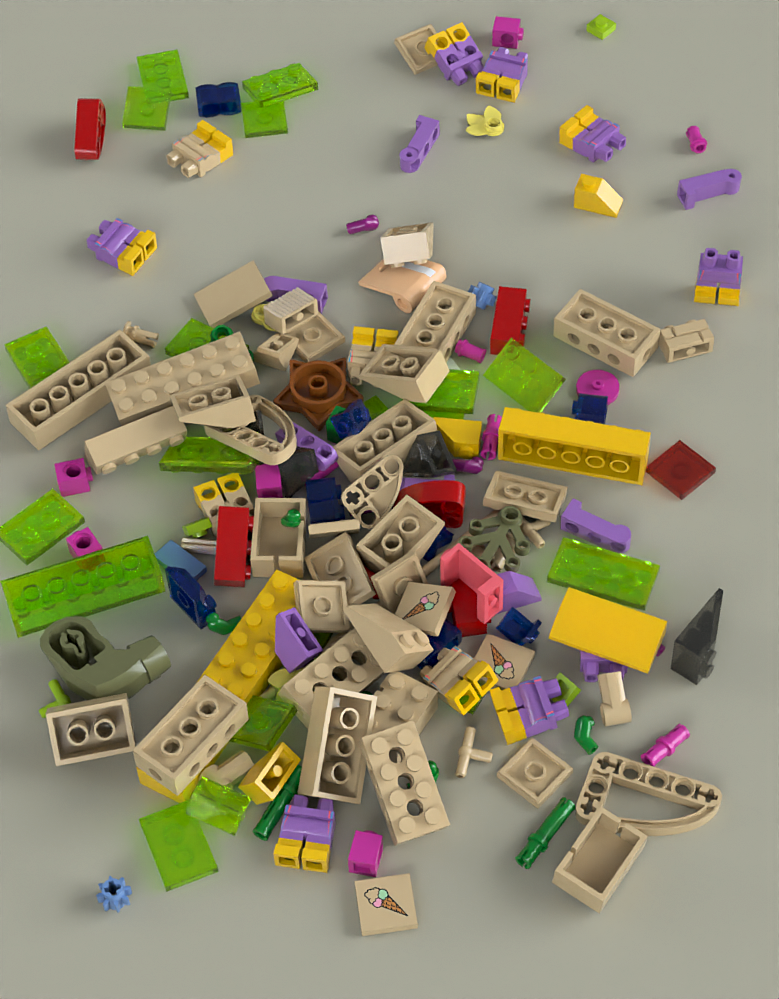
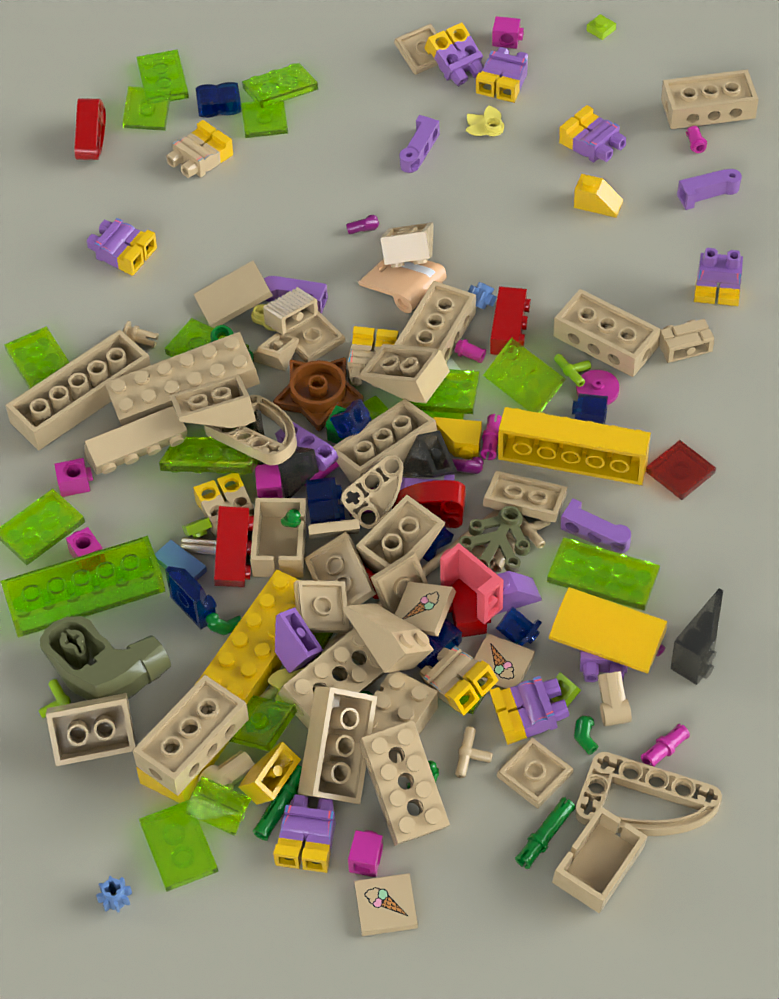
(572, 370): none -> lime piece
(709, 99): none -> tan brick

